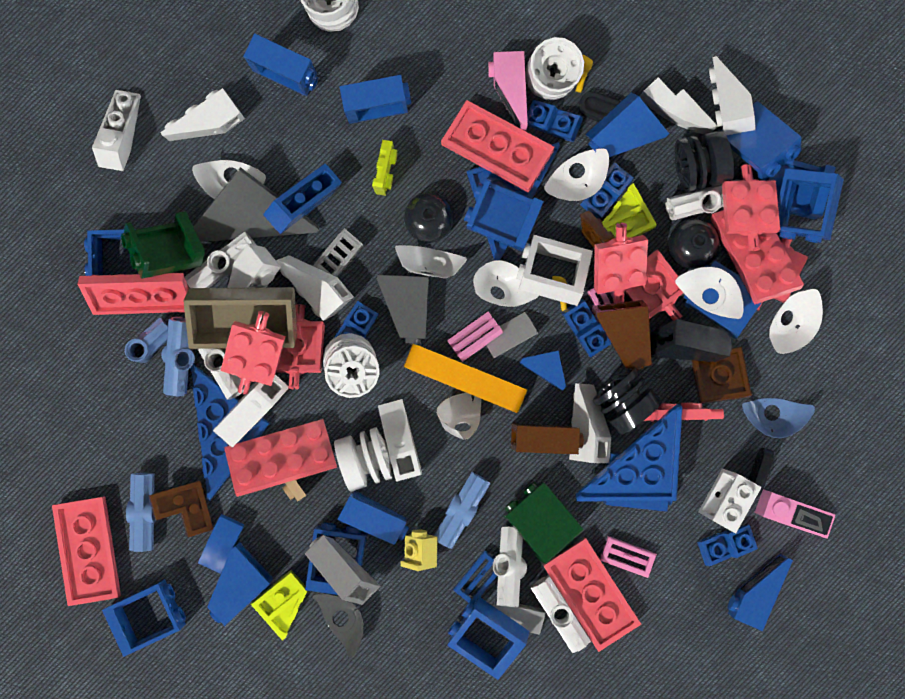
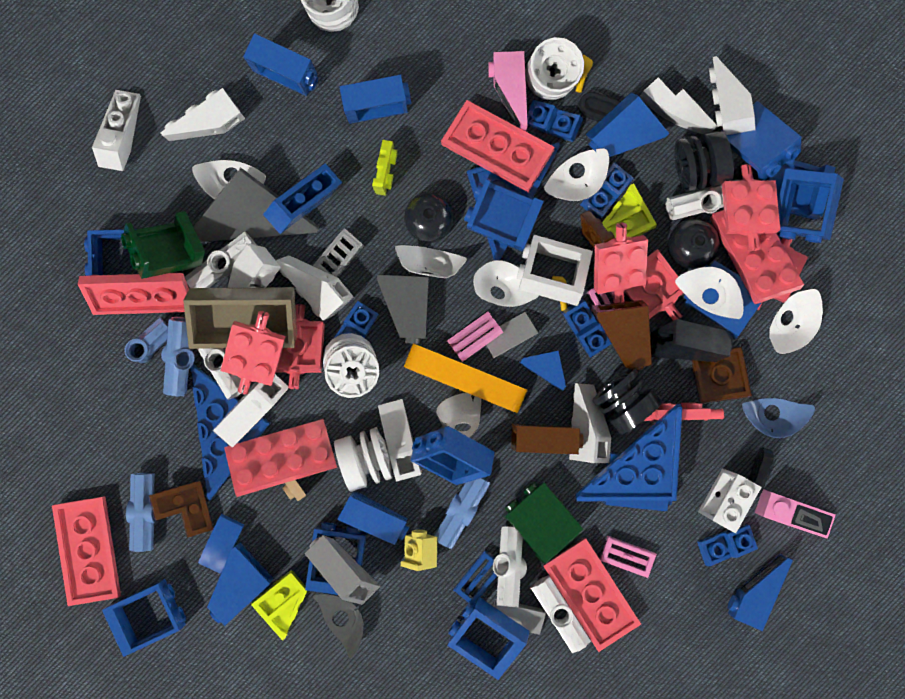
(452, 456): none -> blue window

